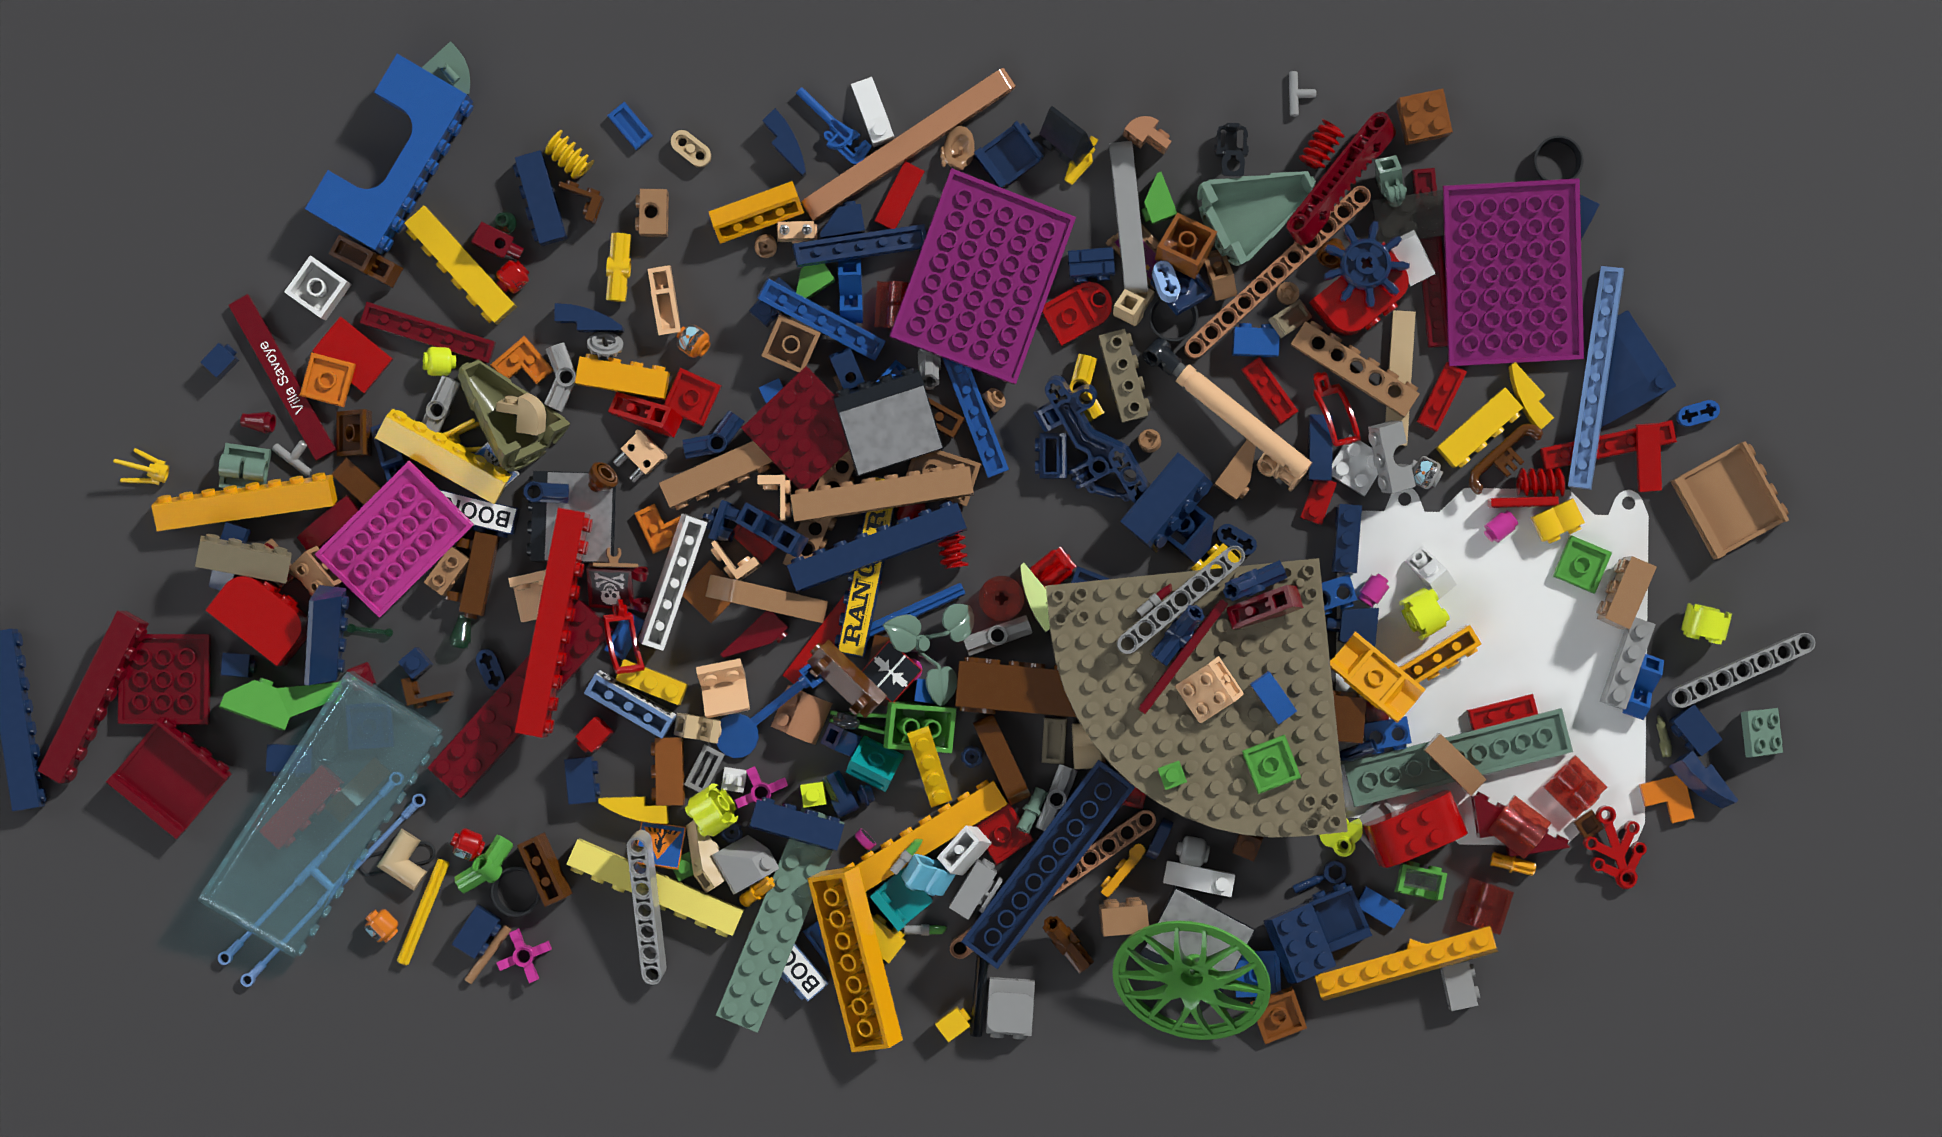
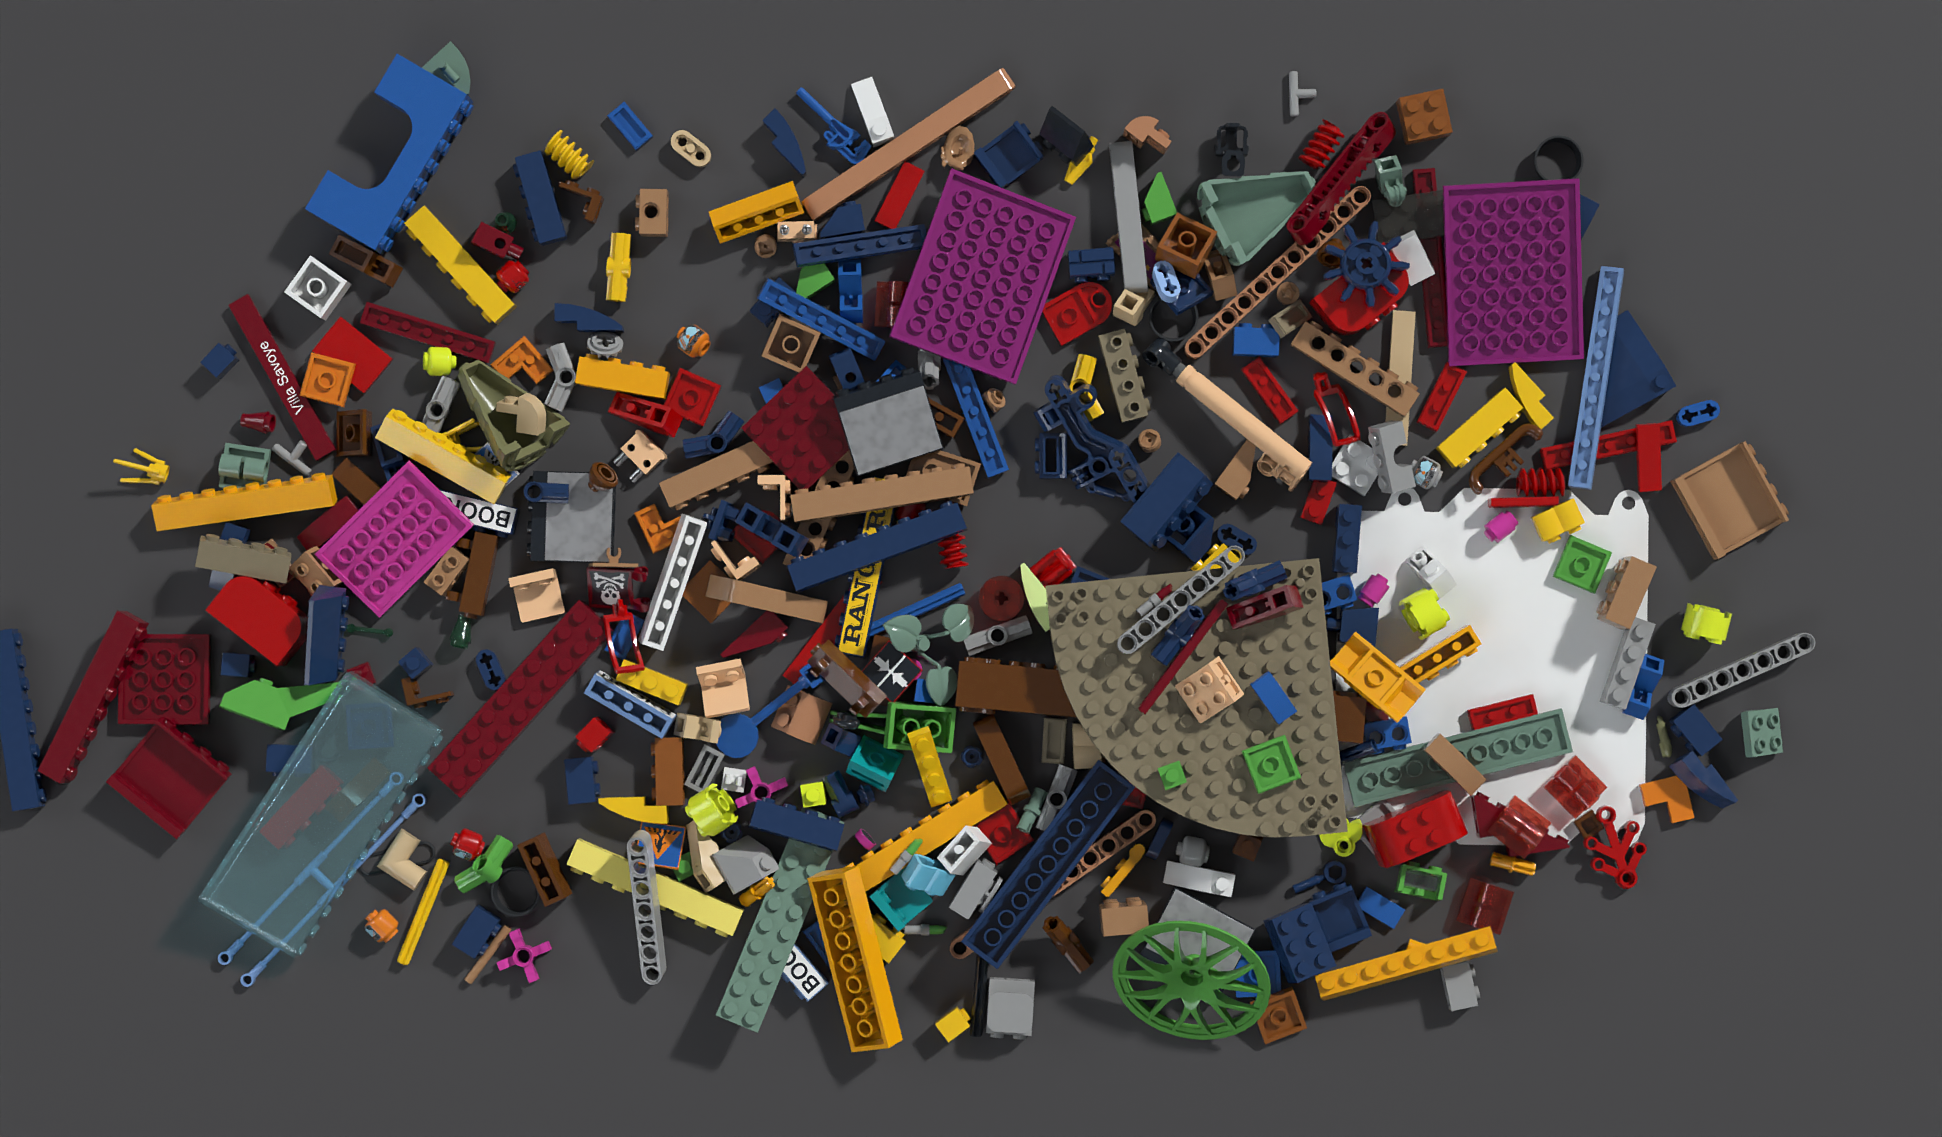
(553, 623): red brick -> none
(664, 300): light nougat slope -> none

